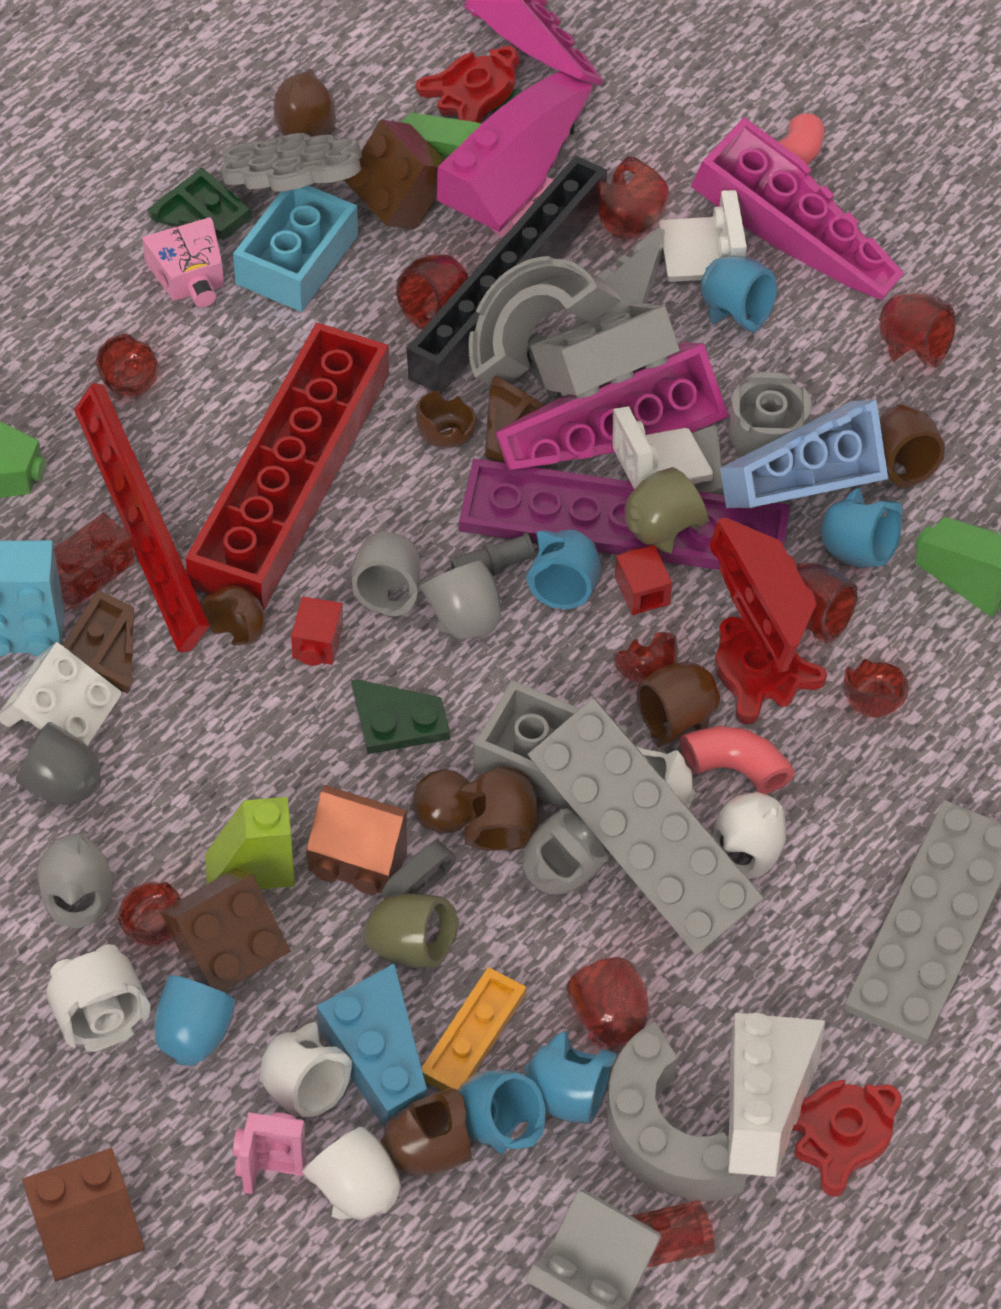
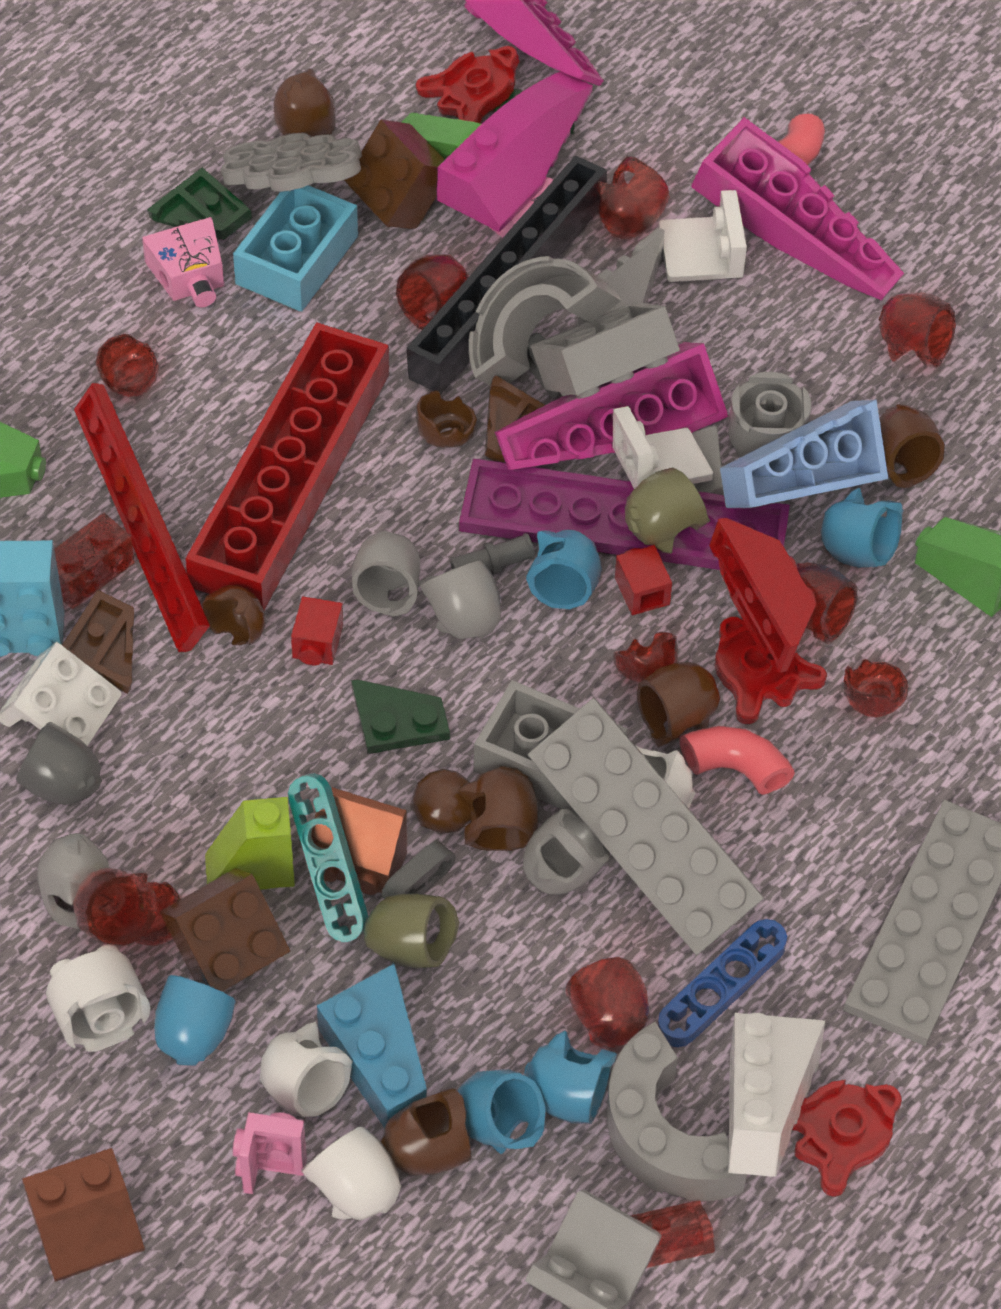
(112, 906): none -> clear red piece
(320, 859): none -> teal beam
(473, 1030): light orange plate -> none
(725, 985): none -> blue beam
(741, 289): dark azure piece -> none
(753, 826): white piece -> none

